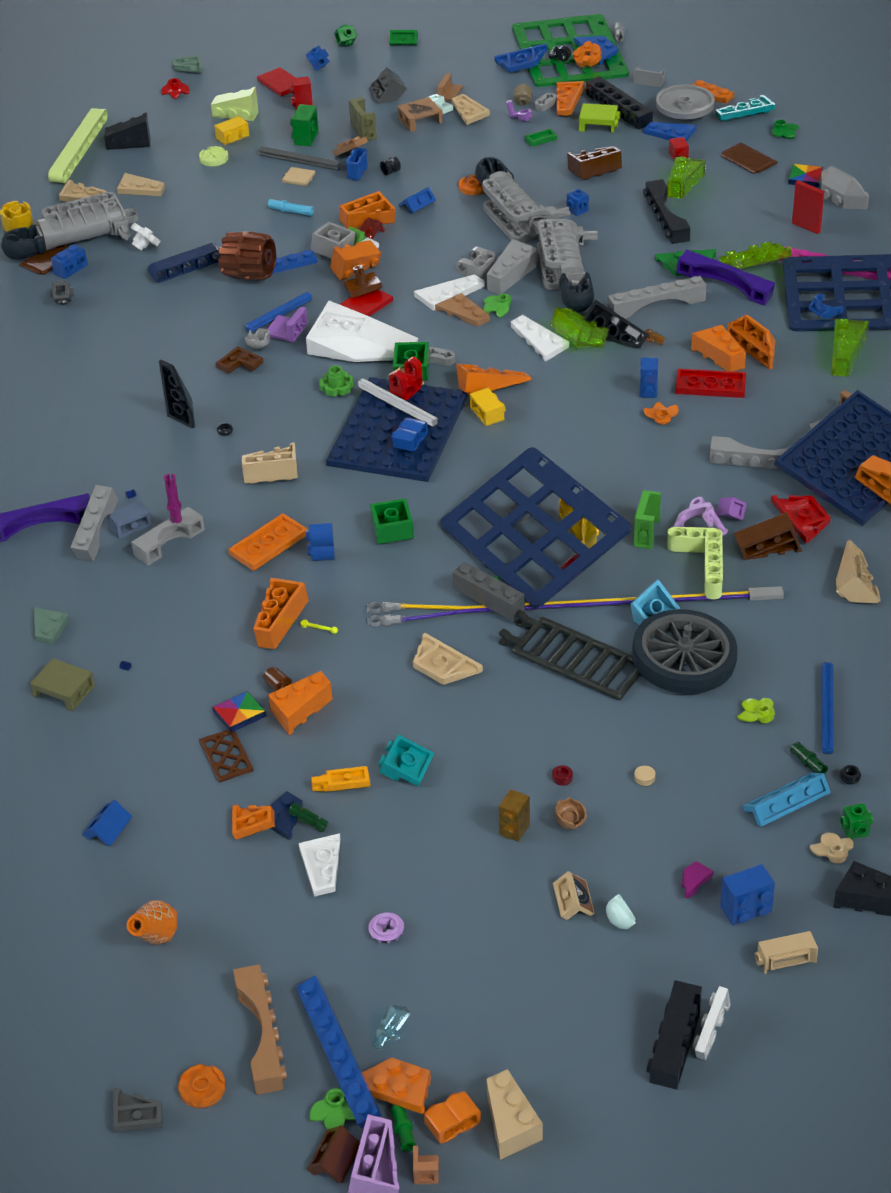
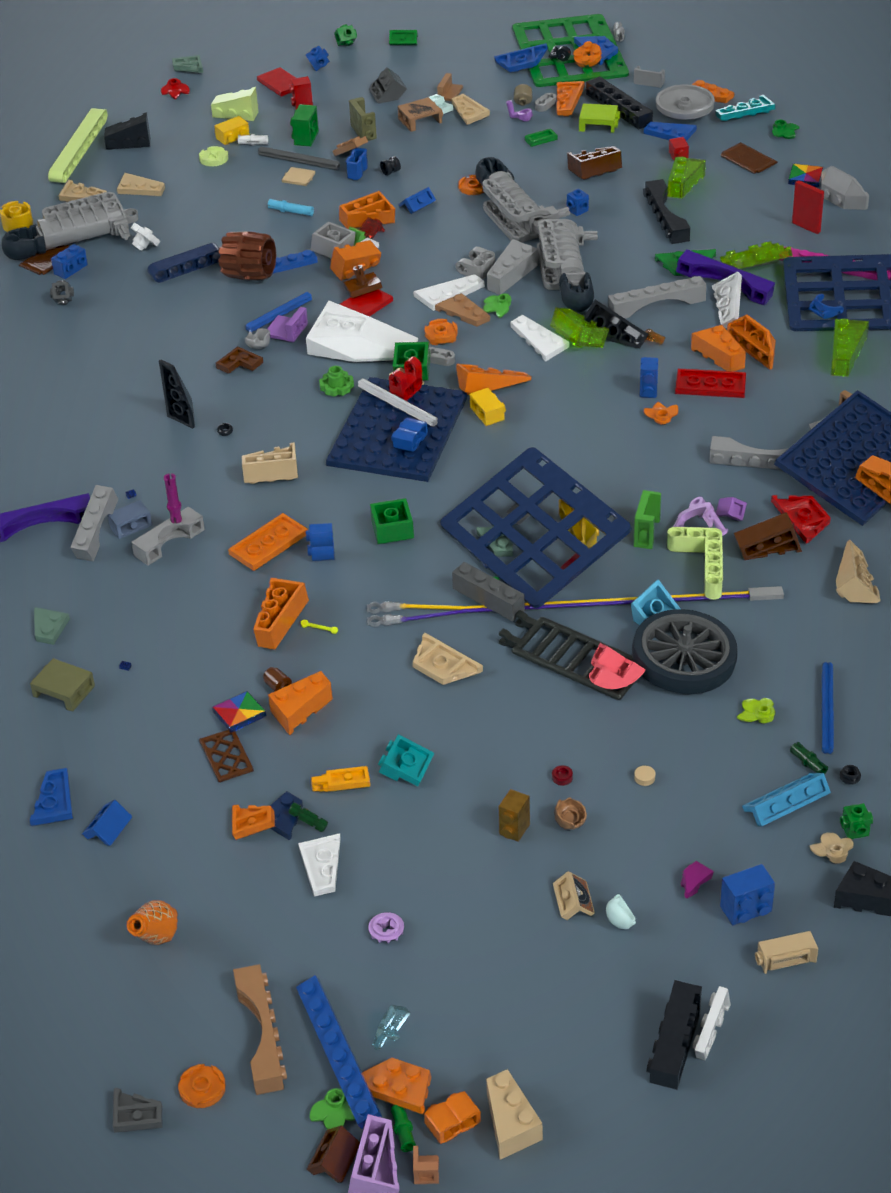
(54, 800): none -> blue wing
(253, 139): none -> white pin
(441, 331): none -> orange plate
(499, 547): none -> sand green wing
(613, 669): none -> coral brick
(728, 298): none -> white wing

